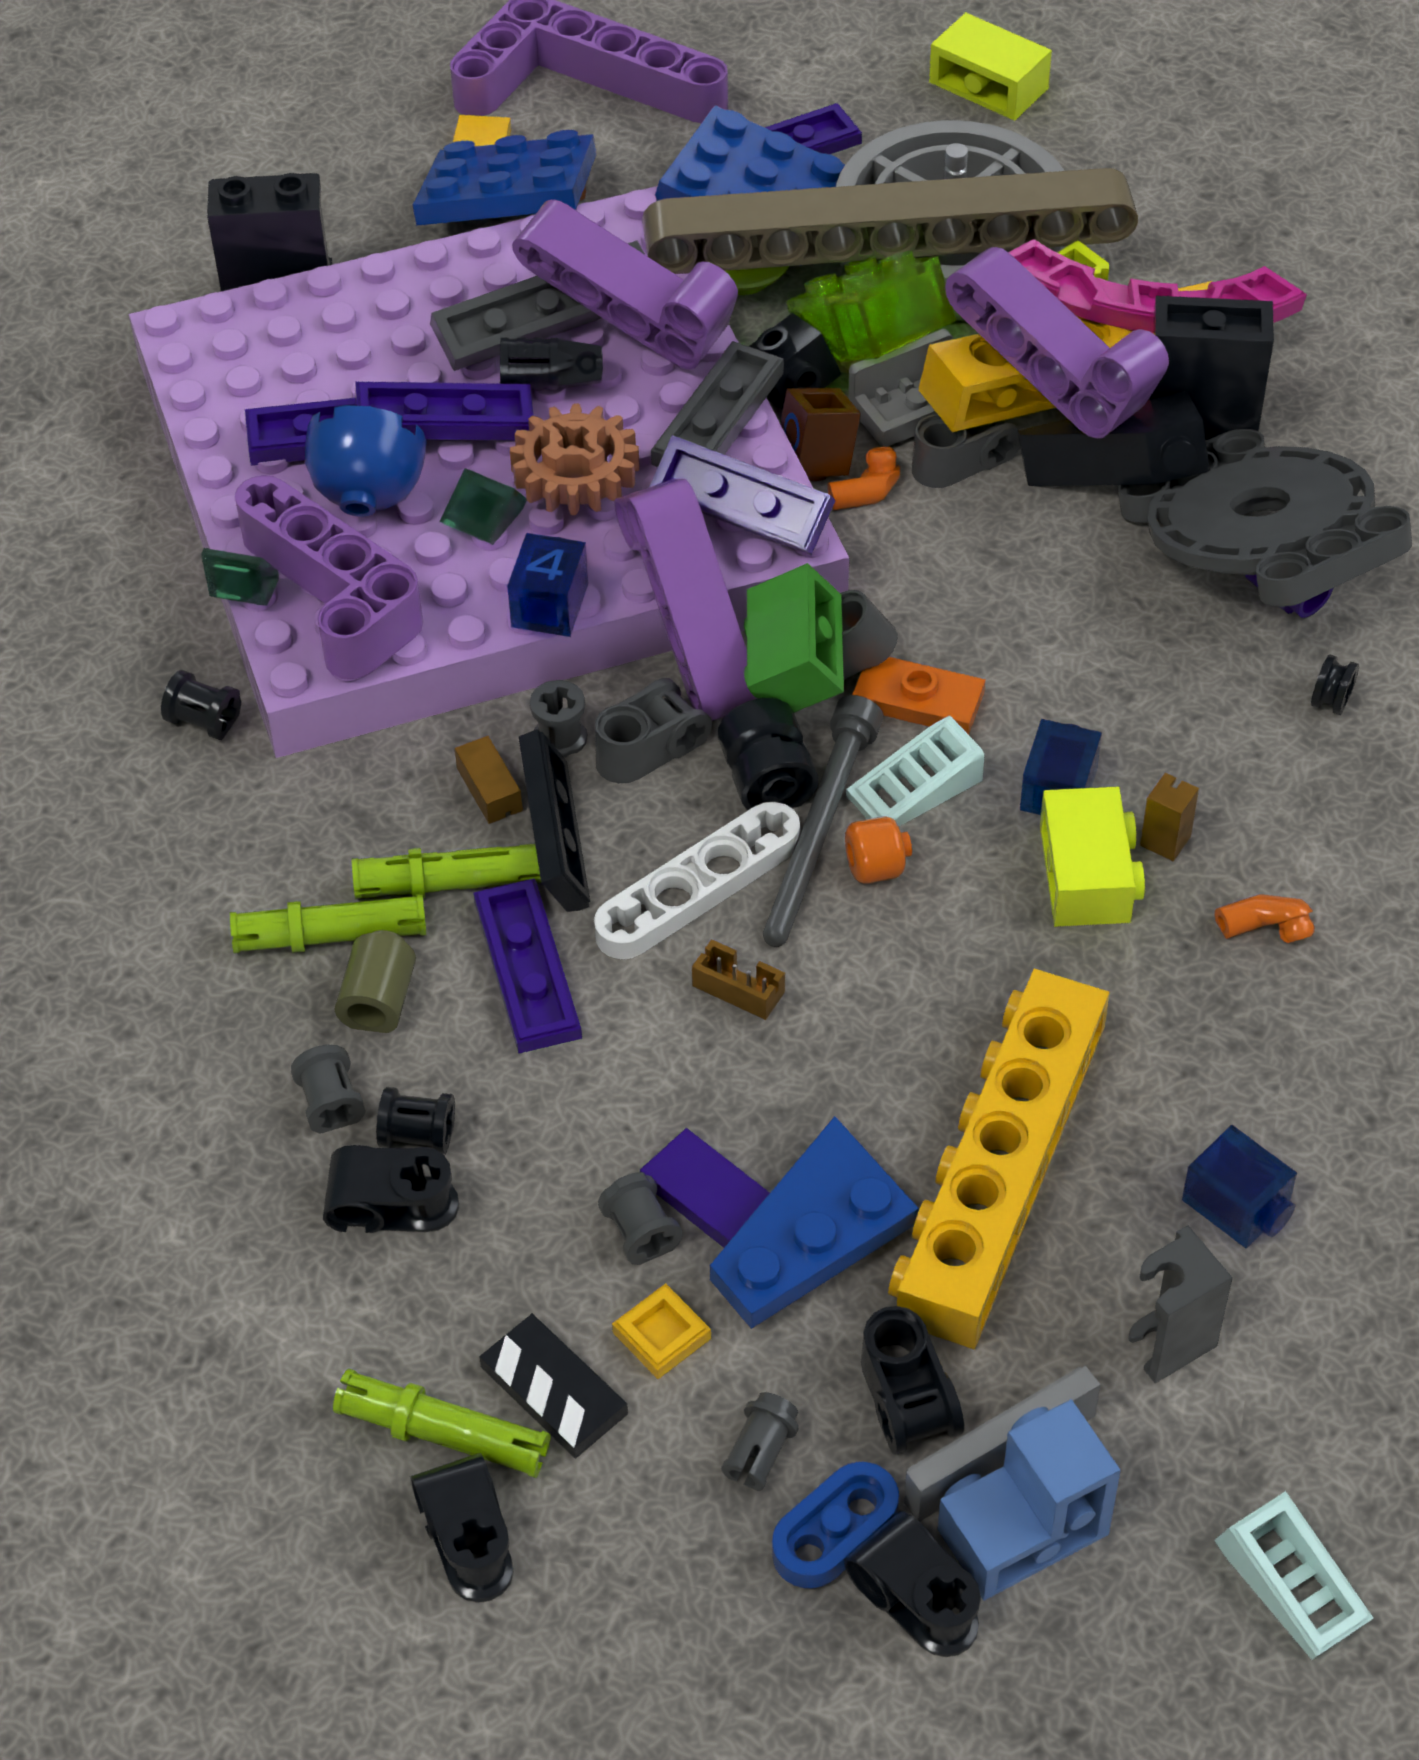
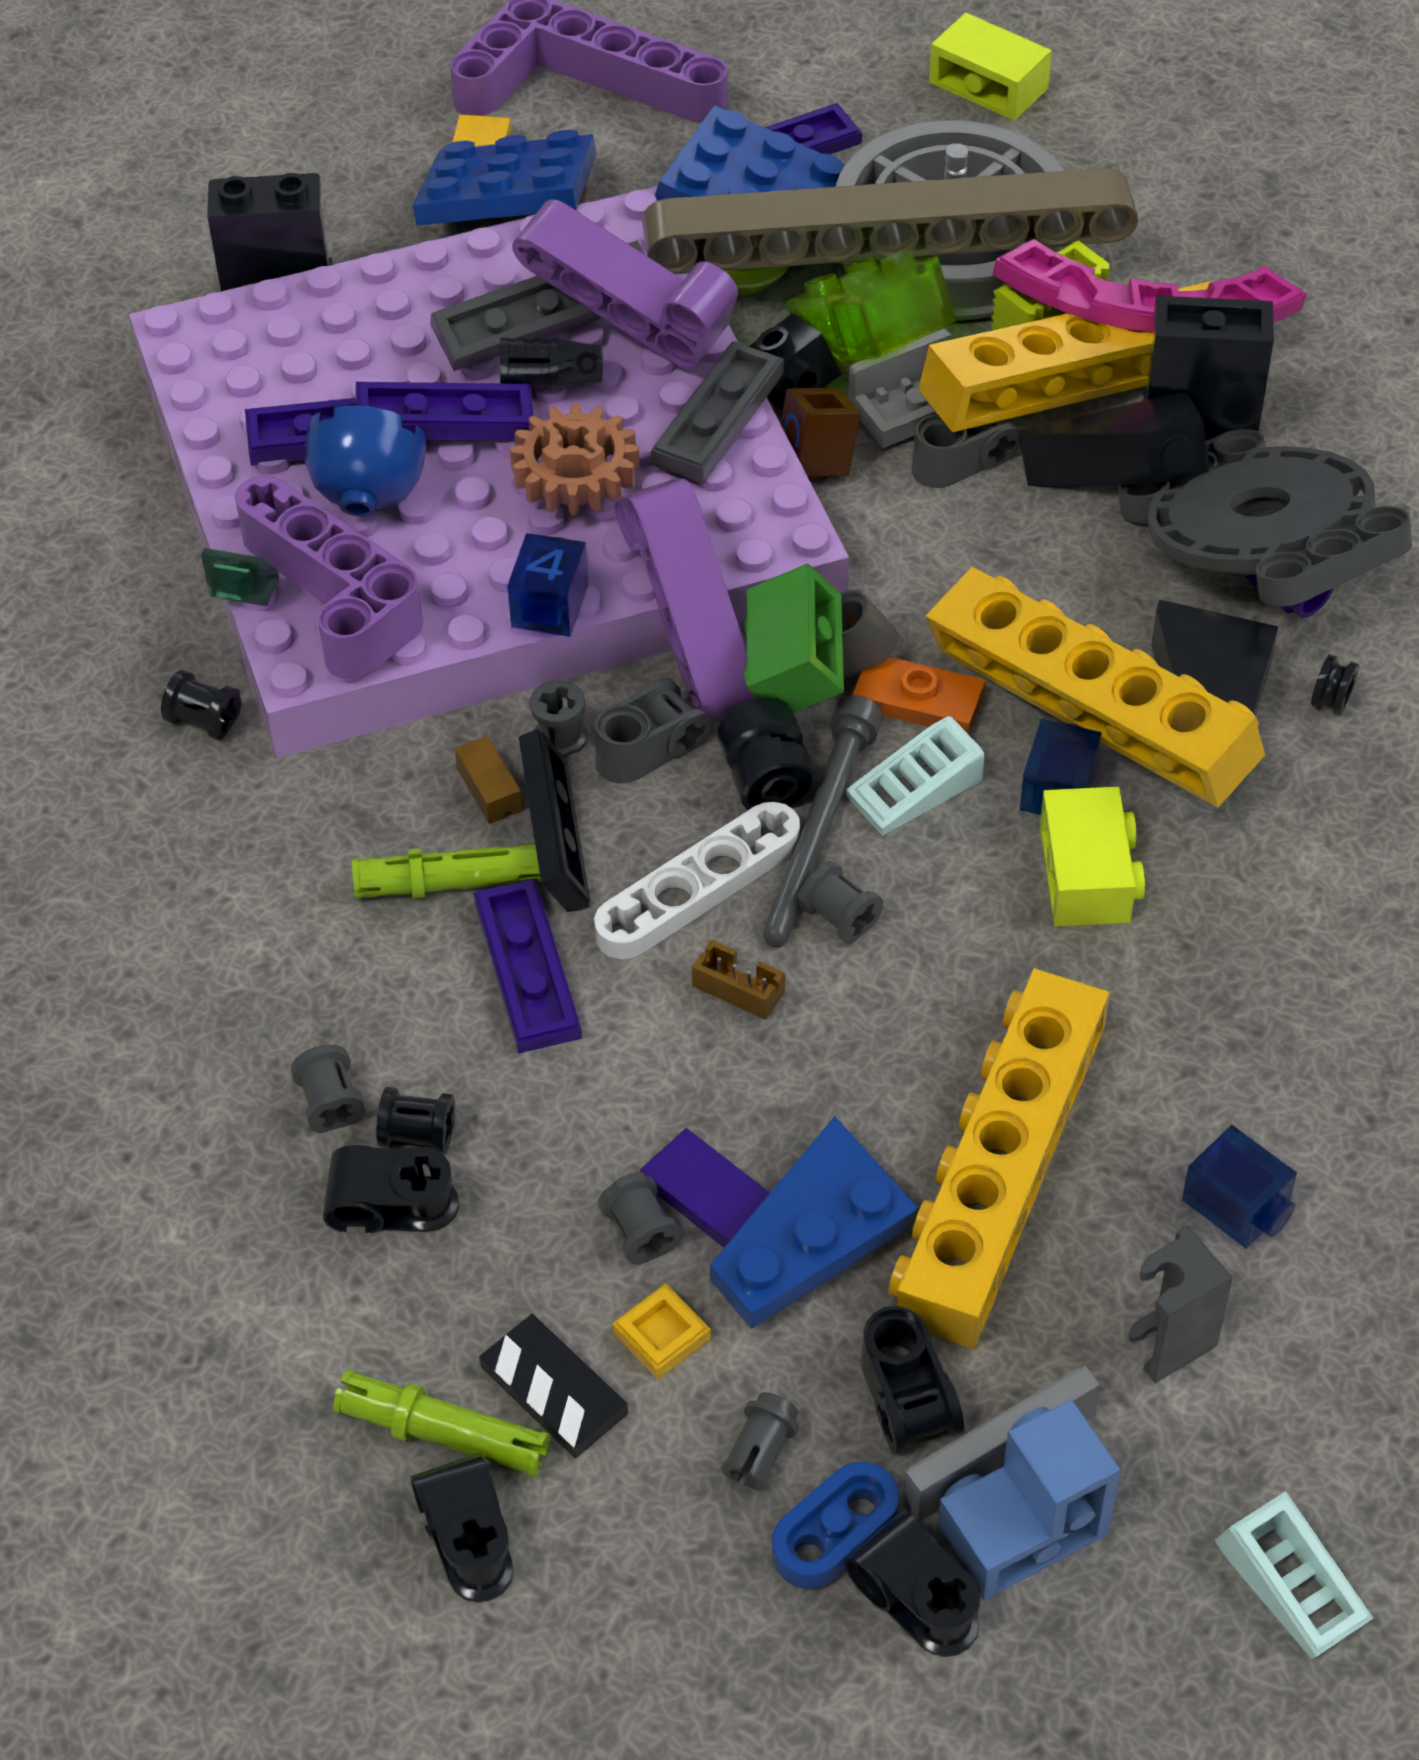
(325, 923): lime pin -> none
(375, 982): olive brick -> none
(482, 507): slope -> none
(748, 495): tile -> none
(840, 901): none -> dark grey bush
(871, 485): orange arm -> none
(876, 849): orange piece -> none
(1053, 347): medium lavender beam -> none
(1098, 685): none -> yellow brick
(1169, 817): pearl gold piece -> none
(1216, 649): none -> black slope
(1265, 910): orange arm -> none

